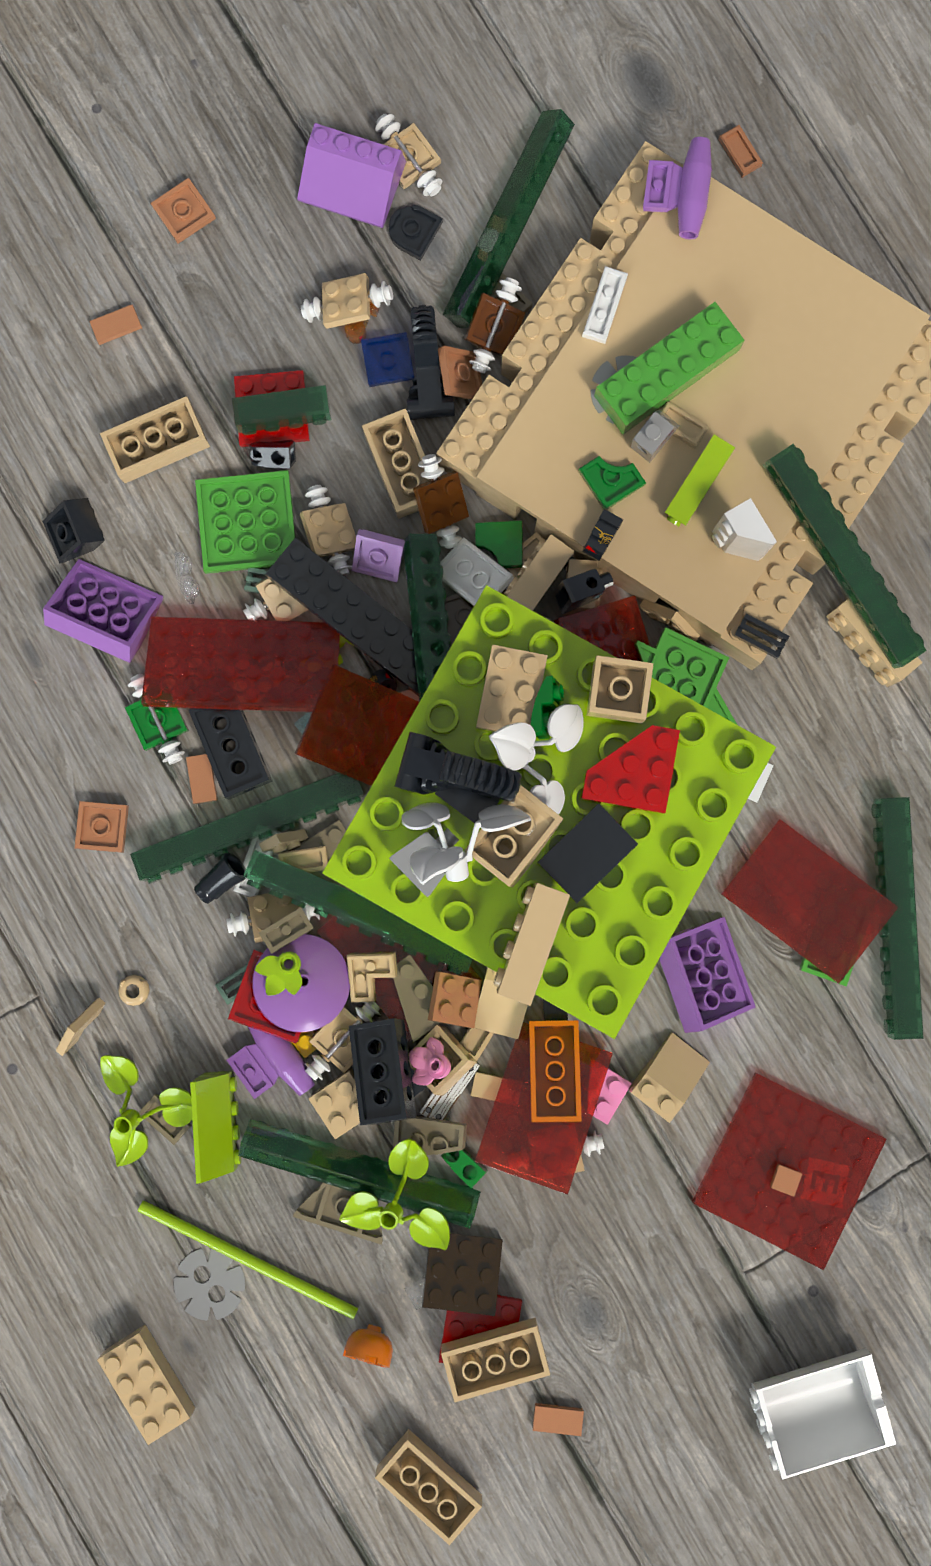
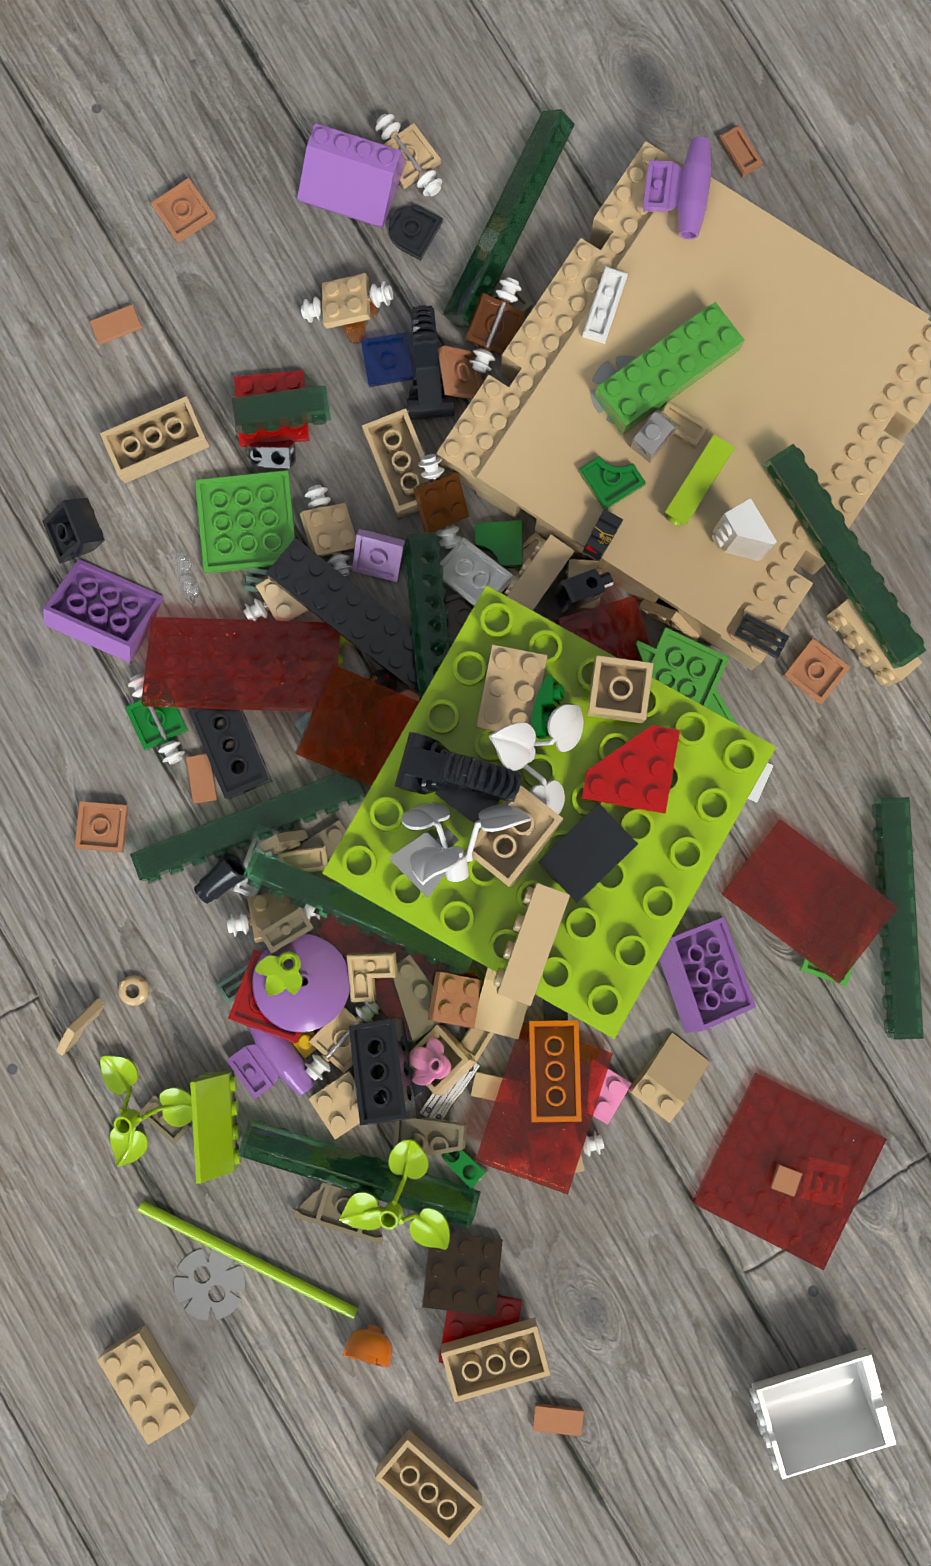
(816, 671): none -> nougat plate

